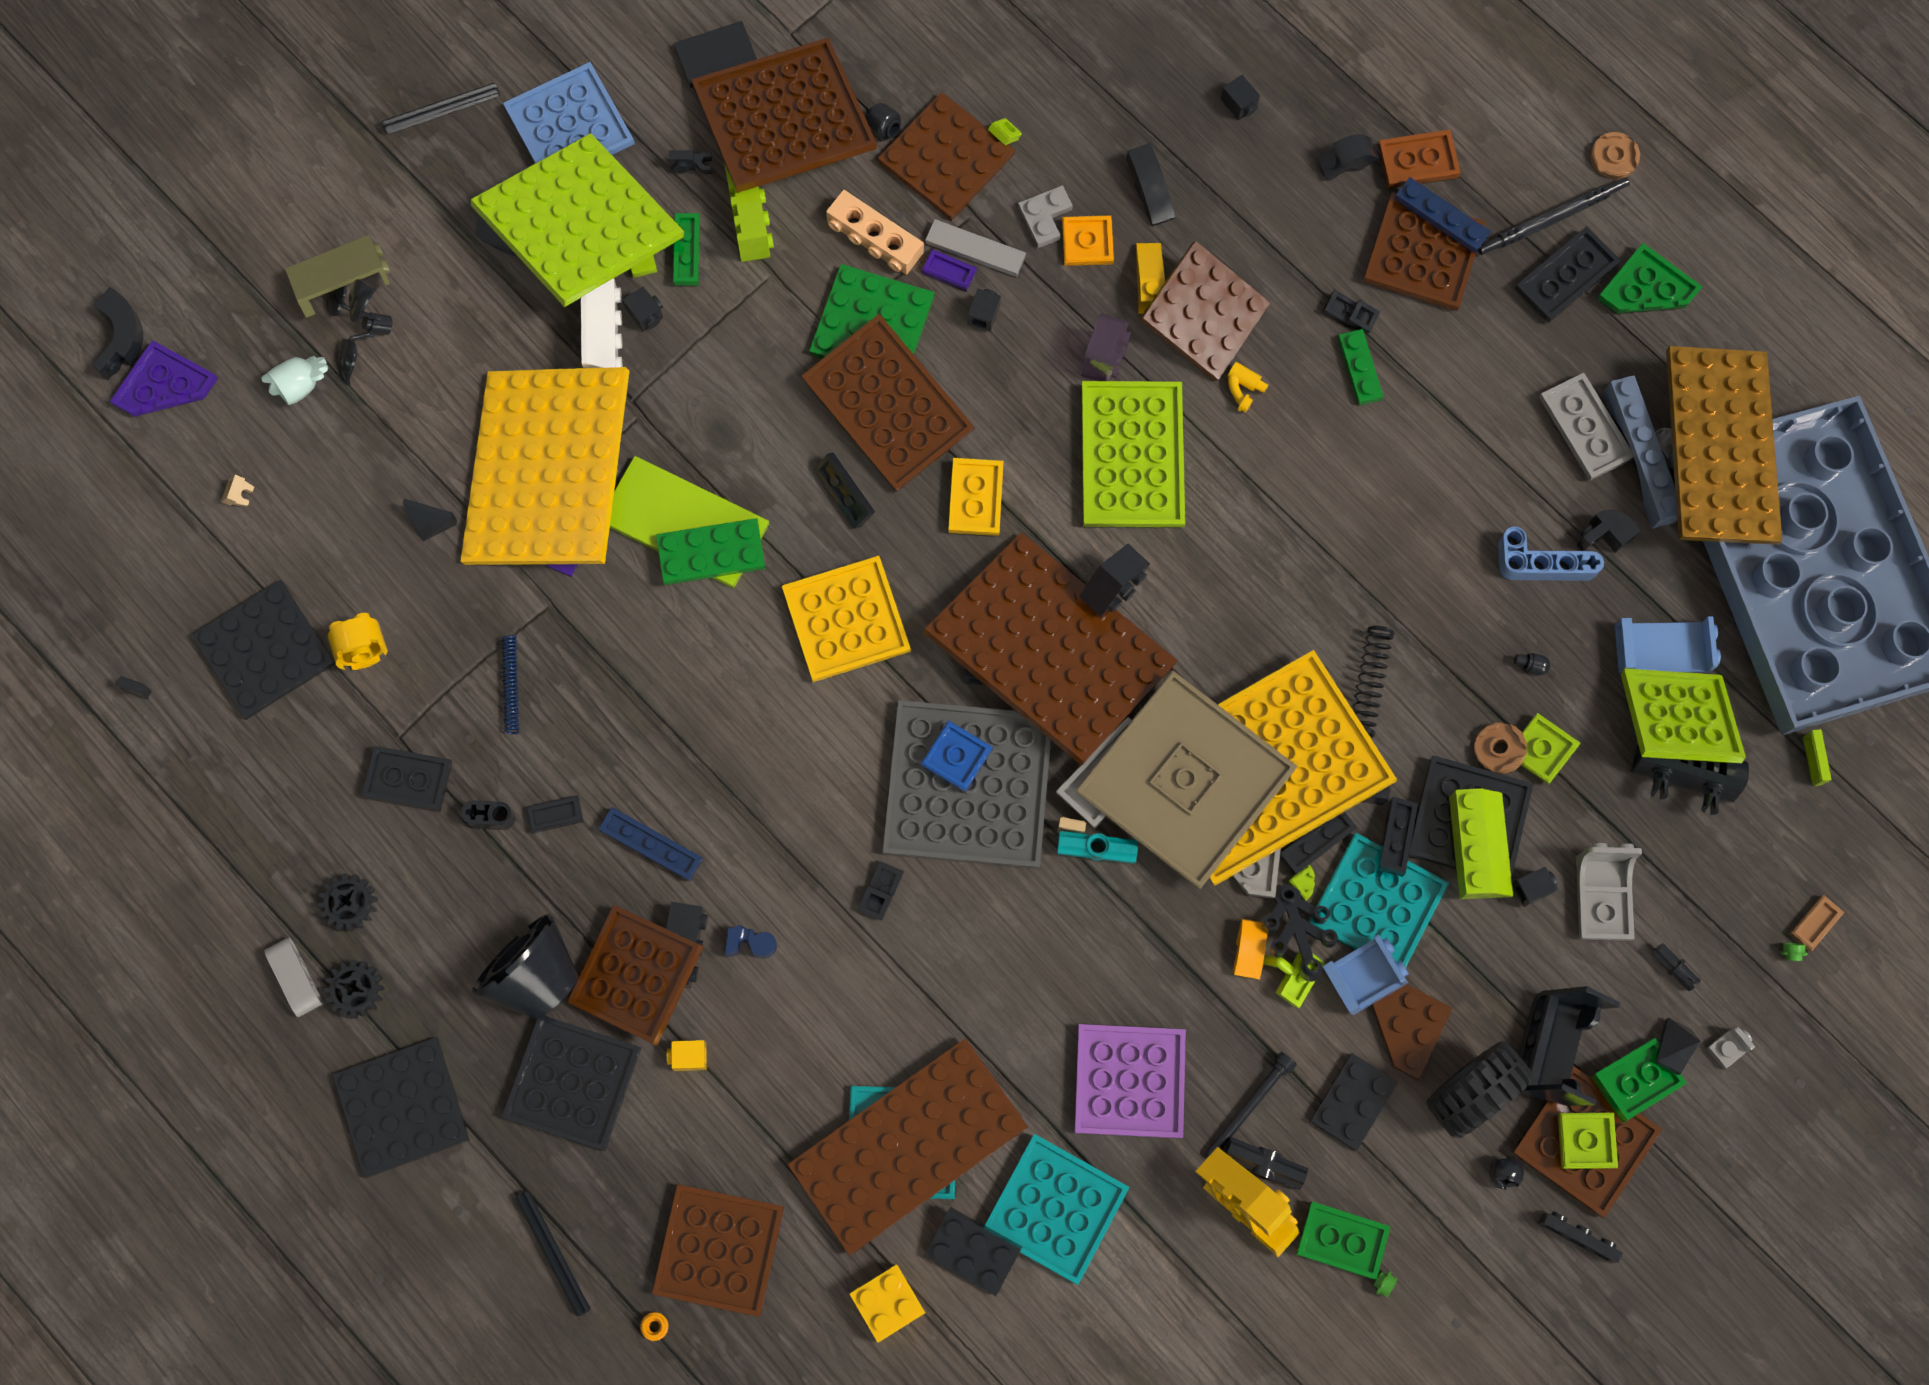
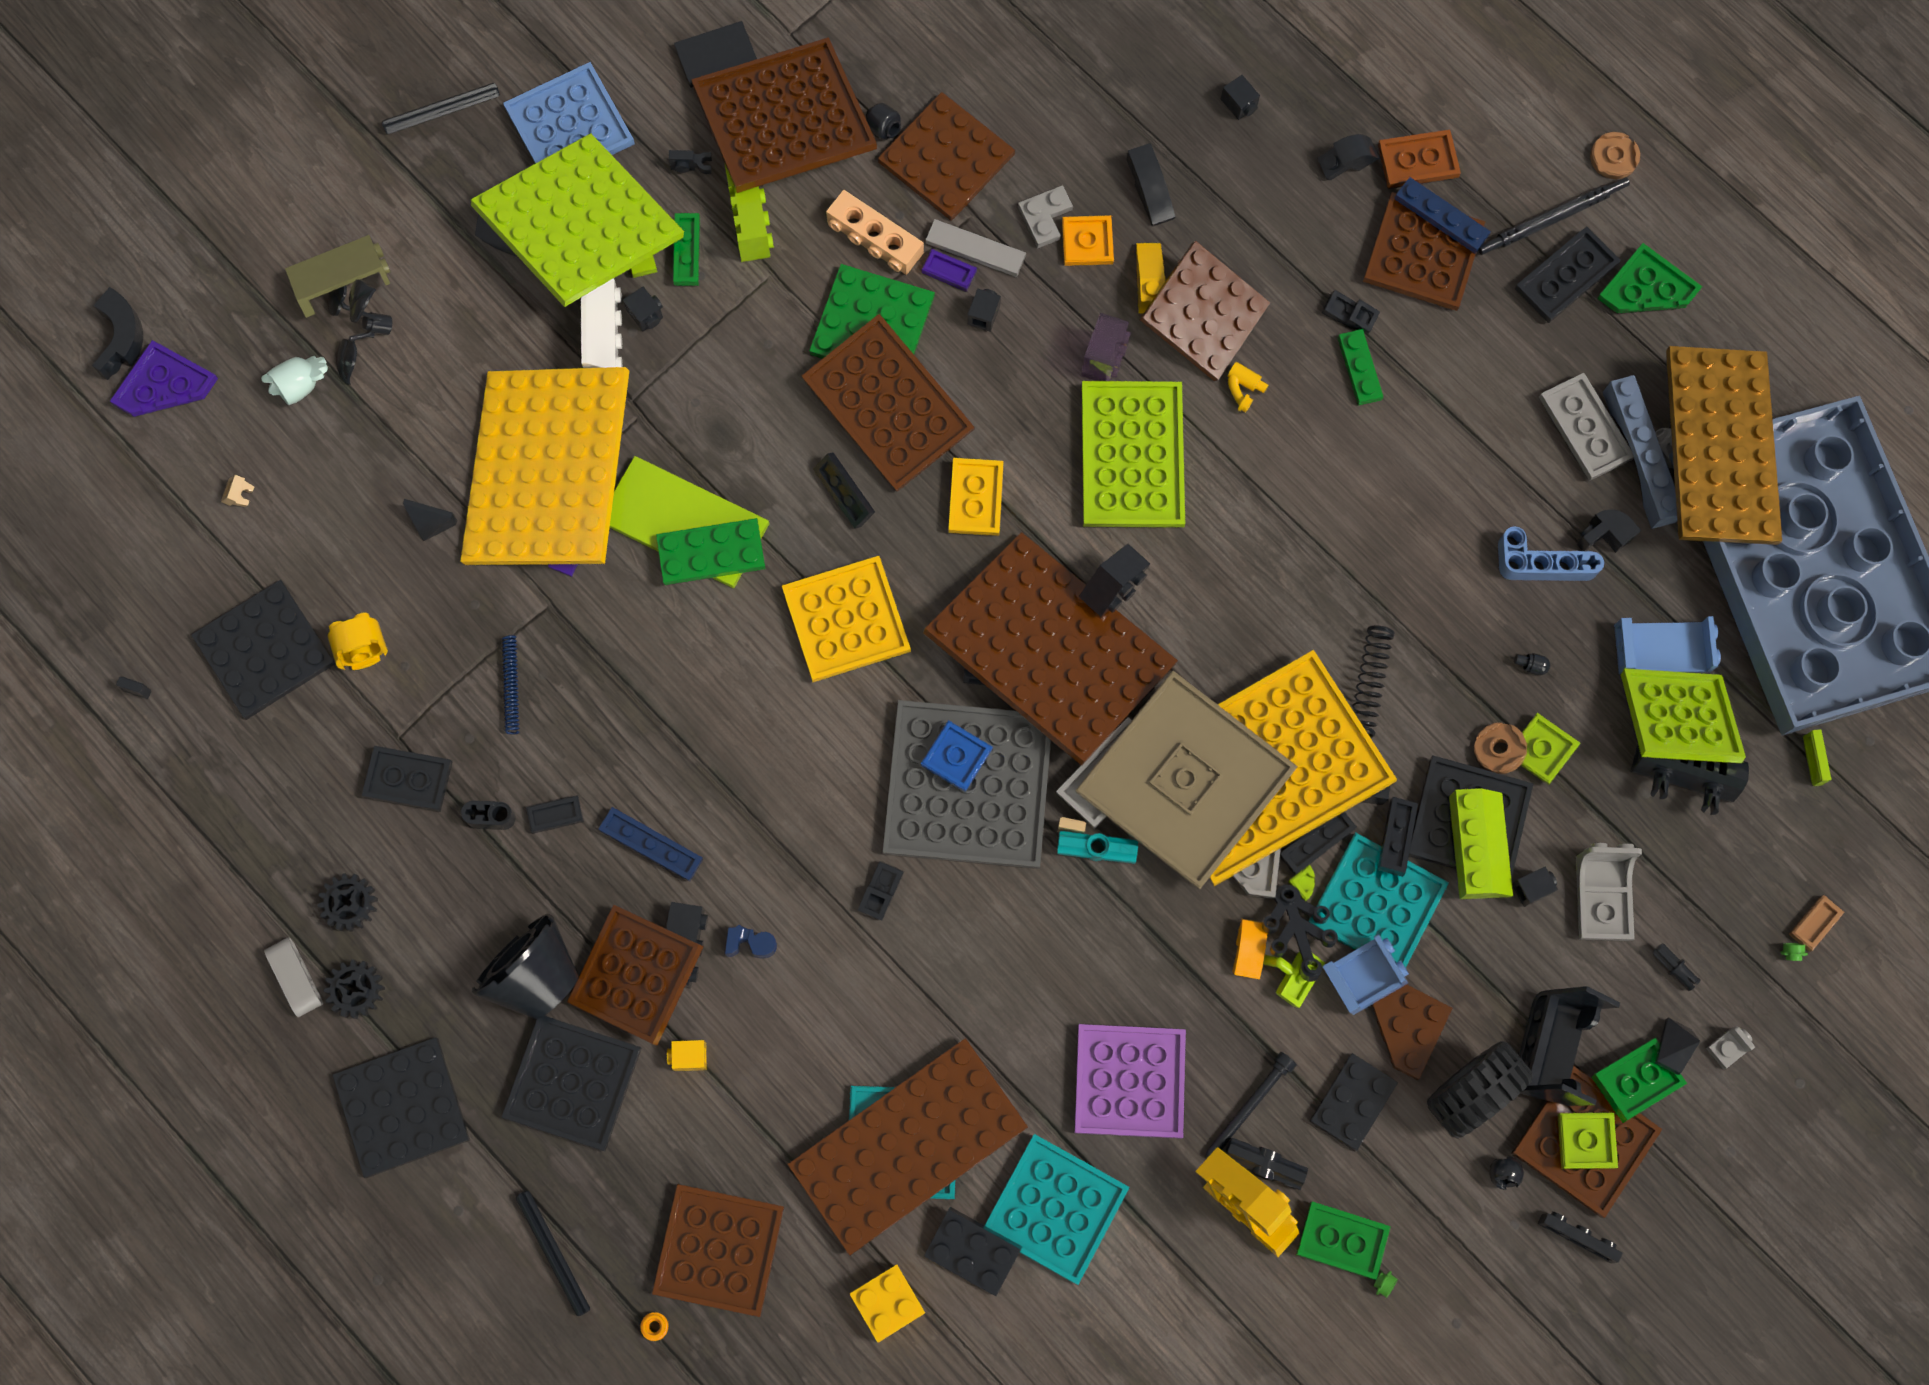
(1005, 131): lime tile -> none

